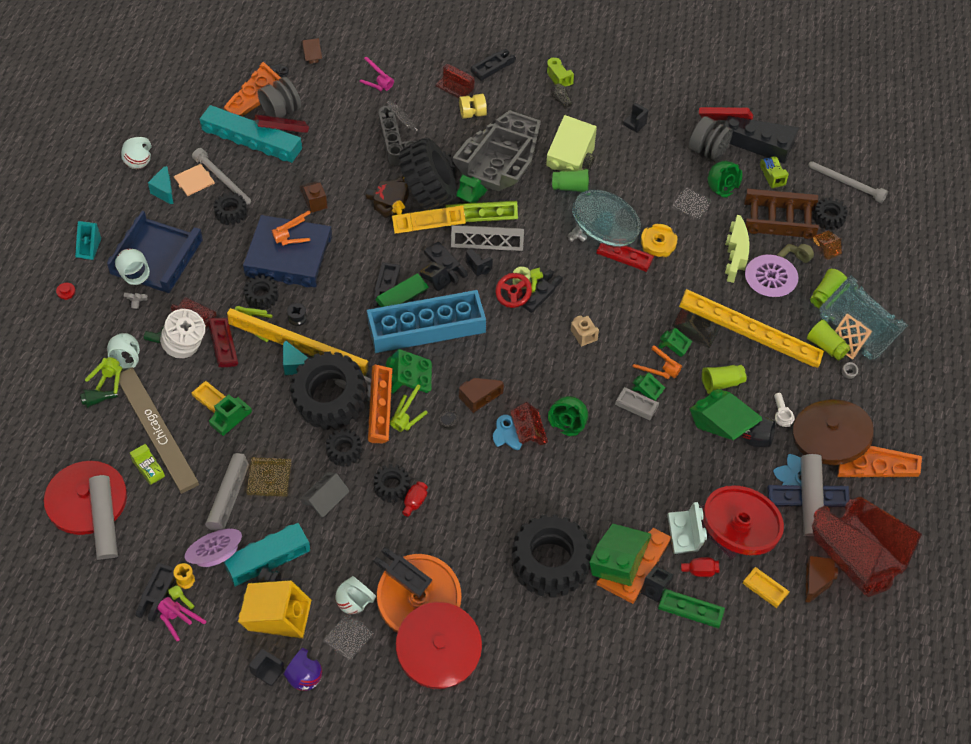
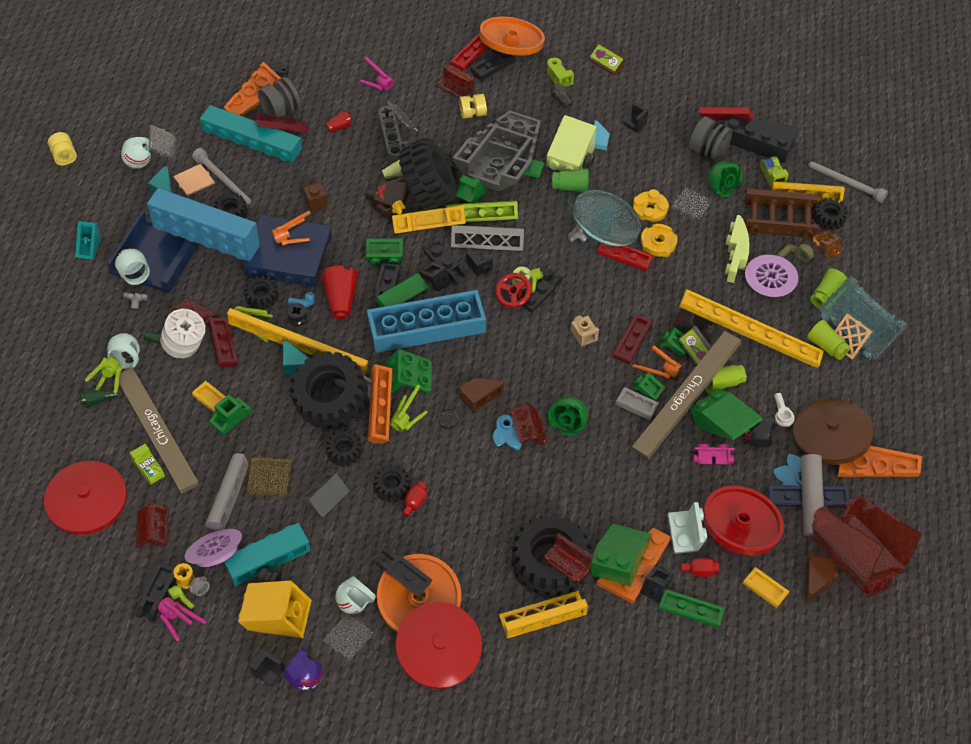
(62, 148): none -> light yellow wheel
(65, 291): red plate -> none
(103, 517): light grey brick -> none
(152, 525): none -> clear red panel
(162, 142): none -> clear piece
(199, 586): none -> light grey plate
(203, 224): none -> dark azure brick
(307, 301): none -> dark azure arm
(311, 50): reddish brown slope -> none
(339, 122): none -> red cone
(339, 289): none -> red cone
(384, 250): none -> green bracket
(392, 171): none -> yellowish green cone
(469, 54): none -> red tile
(511, 35): none -> orange dish
(535, 169): none -> green slope
(543, 618): none -> yellow fence
(569, 558): none -> clear red panel
(602, 137): none -> medium azure tile
(607, 59): none -> slope
(632, 339): none -> dark red tile
(651, 198): none -> yellow plate
(686, 395): none -> dark tan tile
(695, 344): none -> slope
(721, 454): none -> dark pink hinge
(822, 191): none -> yellow brick
(847, 367): light grey hinge -> none

